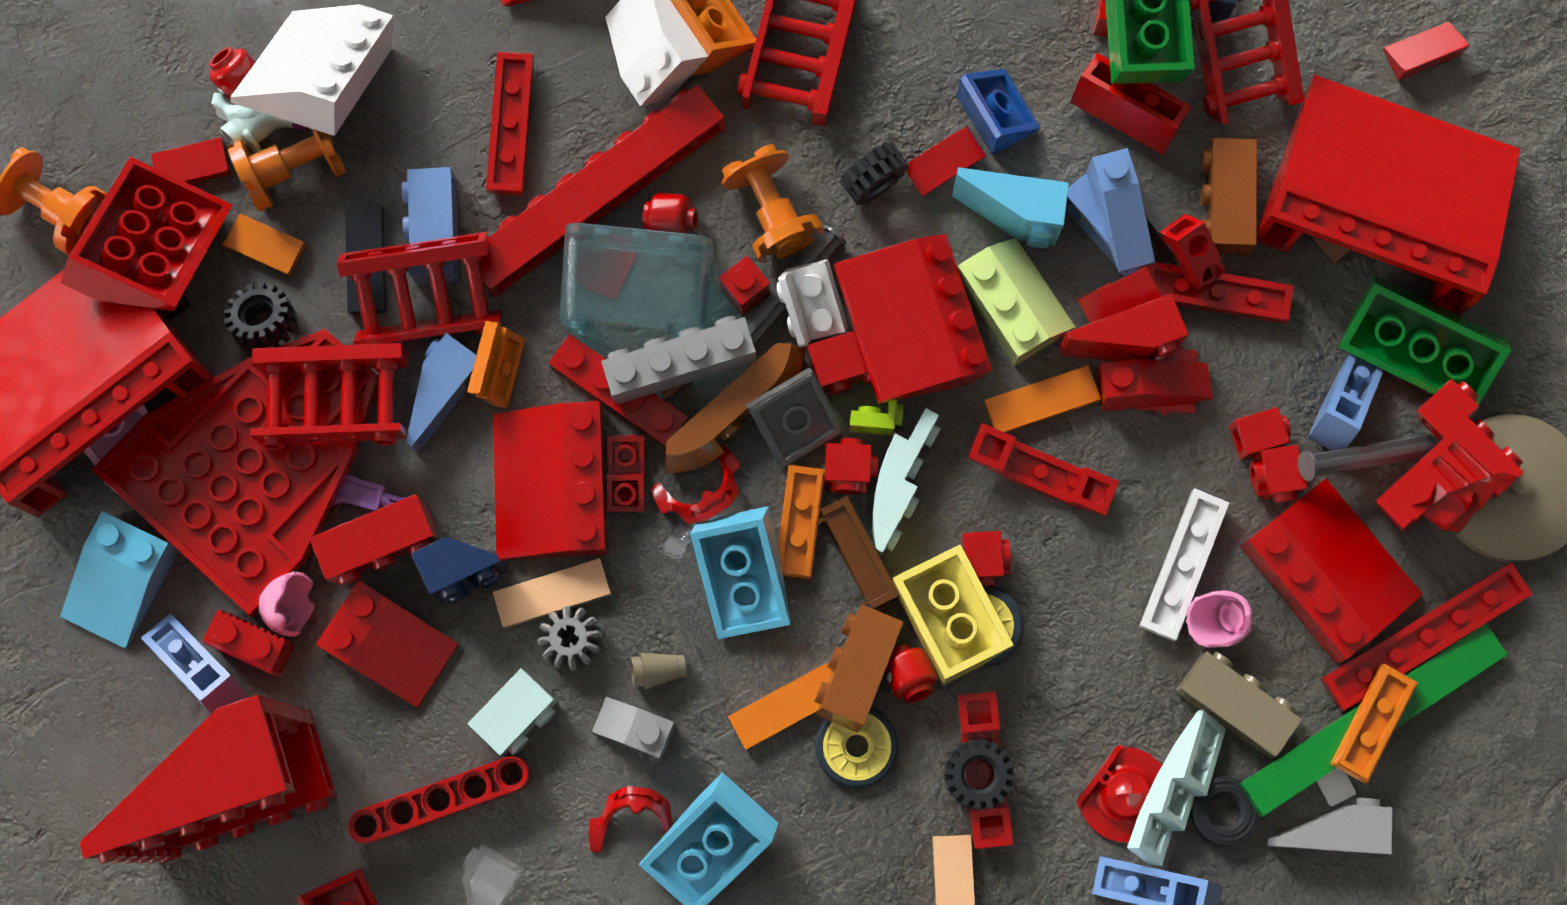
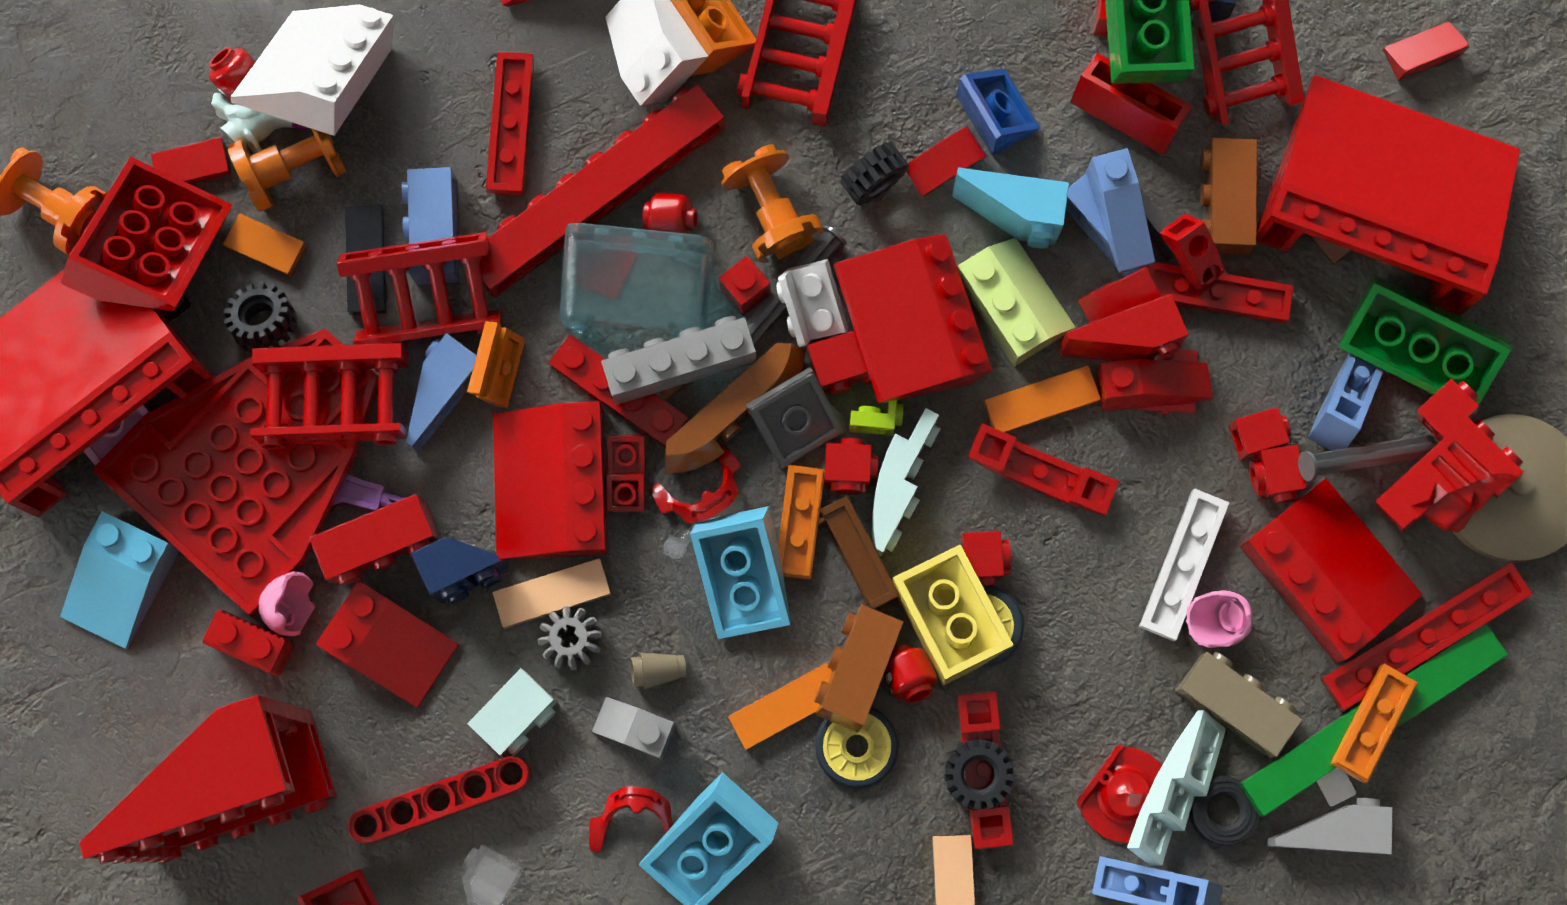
(192, 665): medium blue slope -> none

